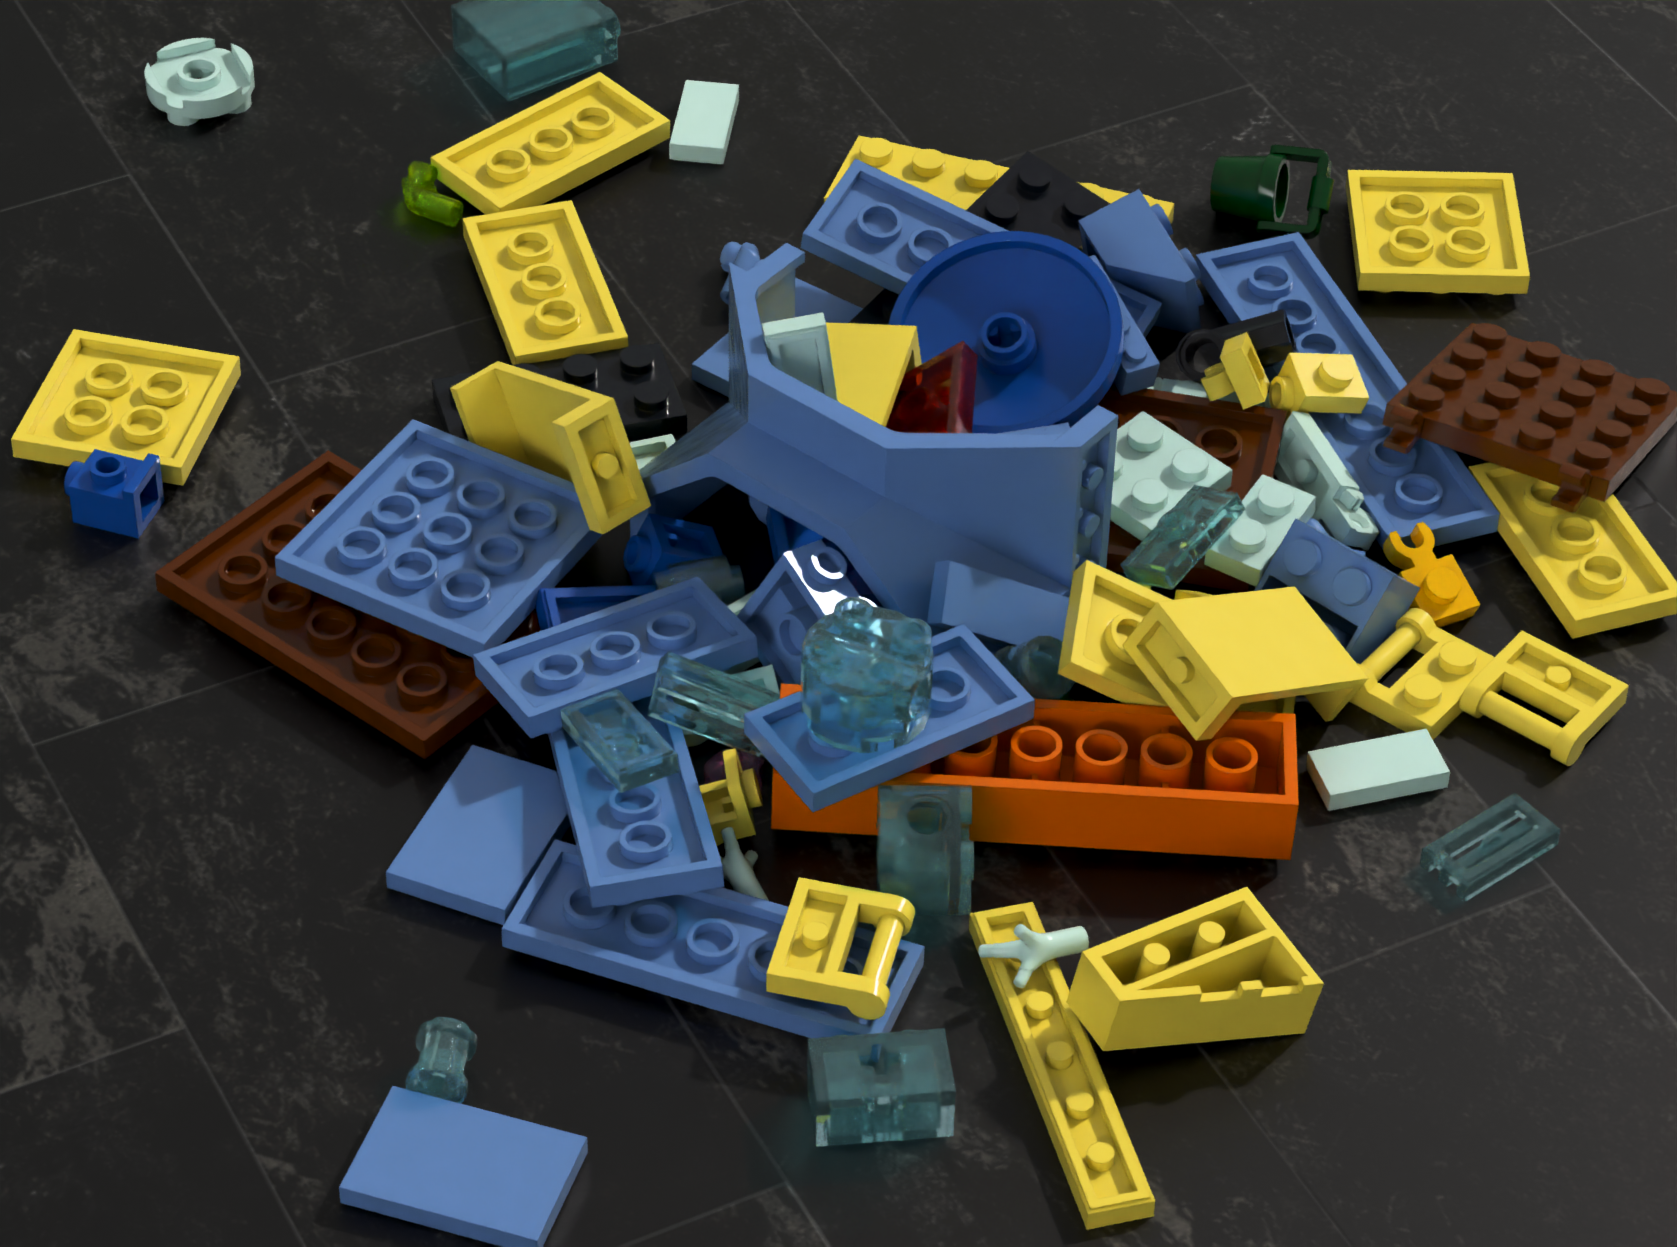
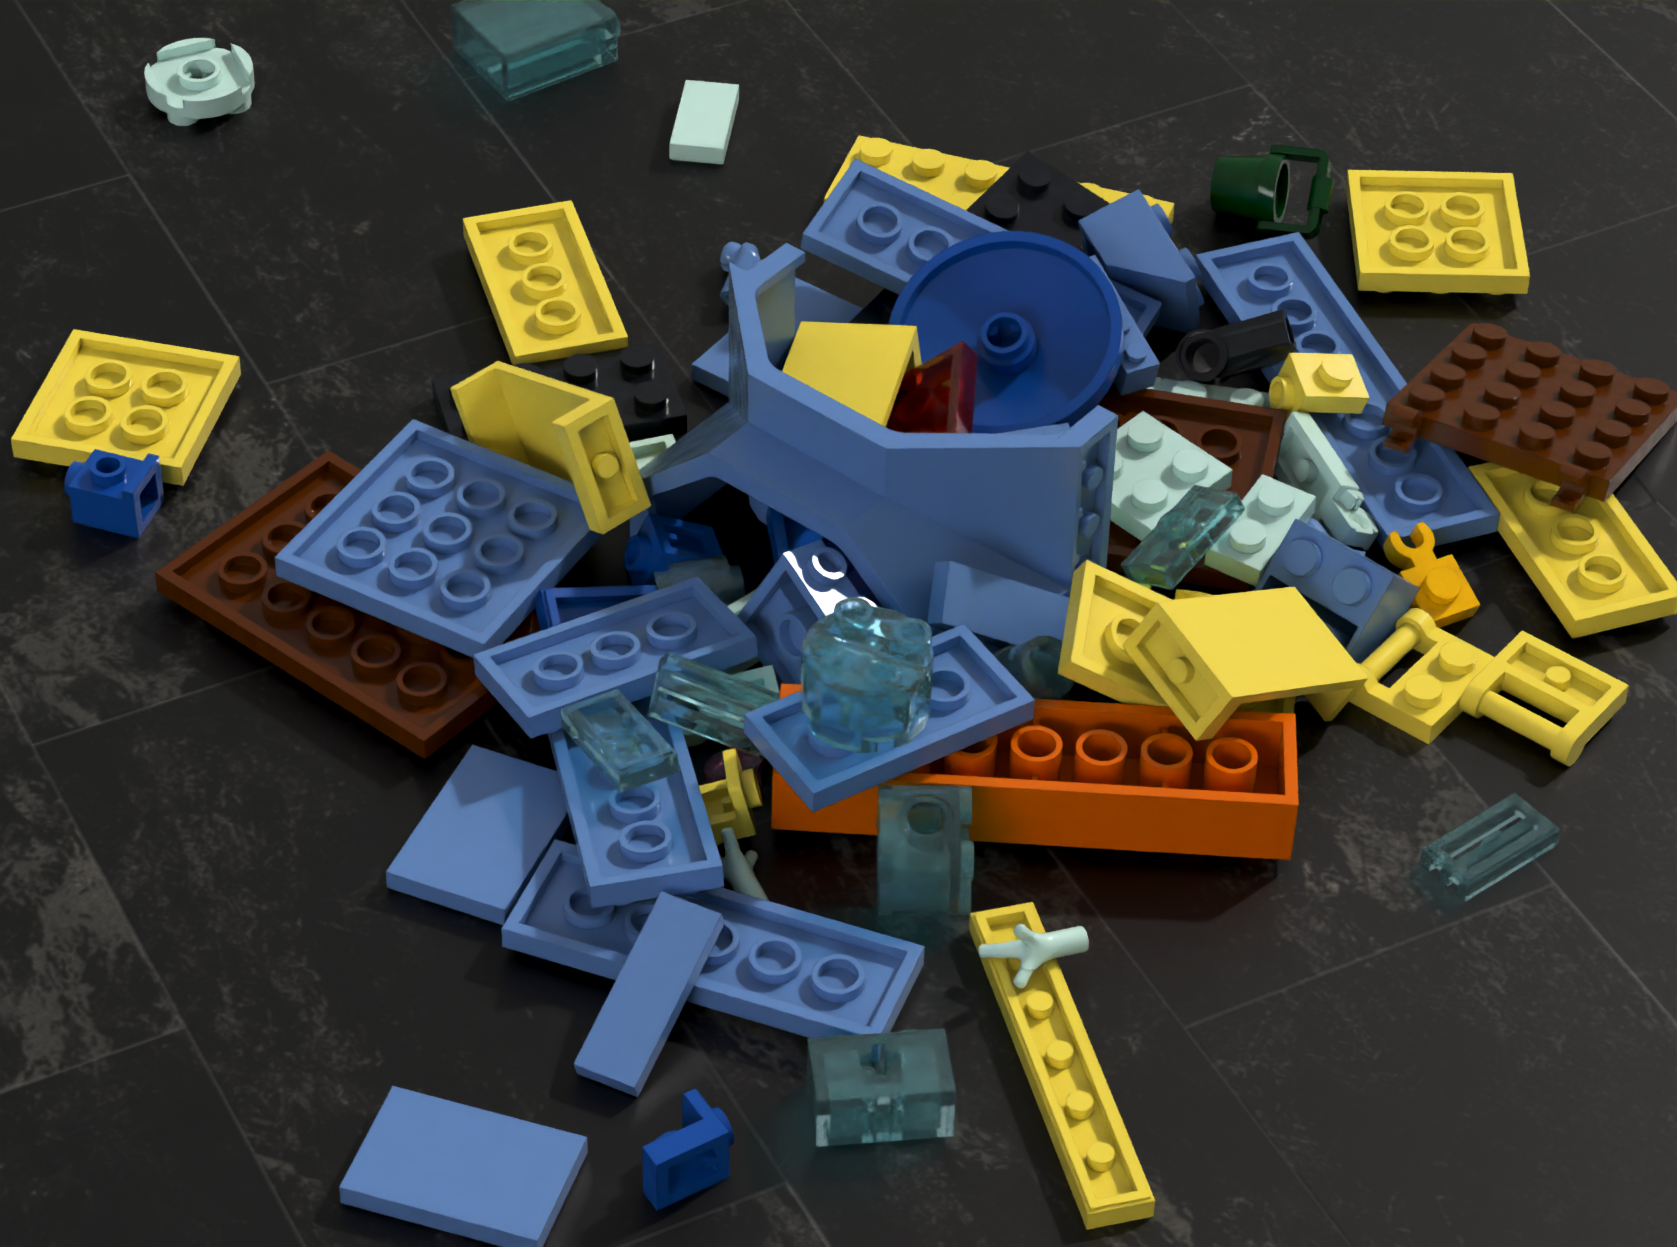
(423, 197): clear neon green arm -> none
(443, 1049): clear light blue bush -> none
(551, 146): light yellow plate -> none
(649, 994): none -> medium blue tile
(688, 1158): none -> blue bracket
(802, 351): light aqua tile -> none
(818, 939): light yellow plate -> none
(1196, 980): light yellow wedge -> none
(1237, 372): light yellow tile -> none
(1377, 769): light aqua tile -> none

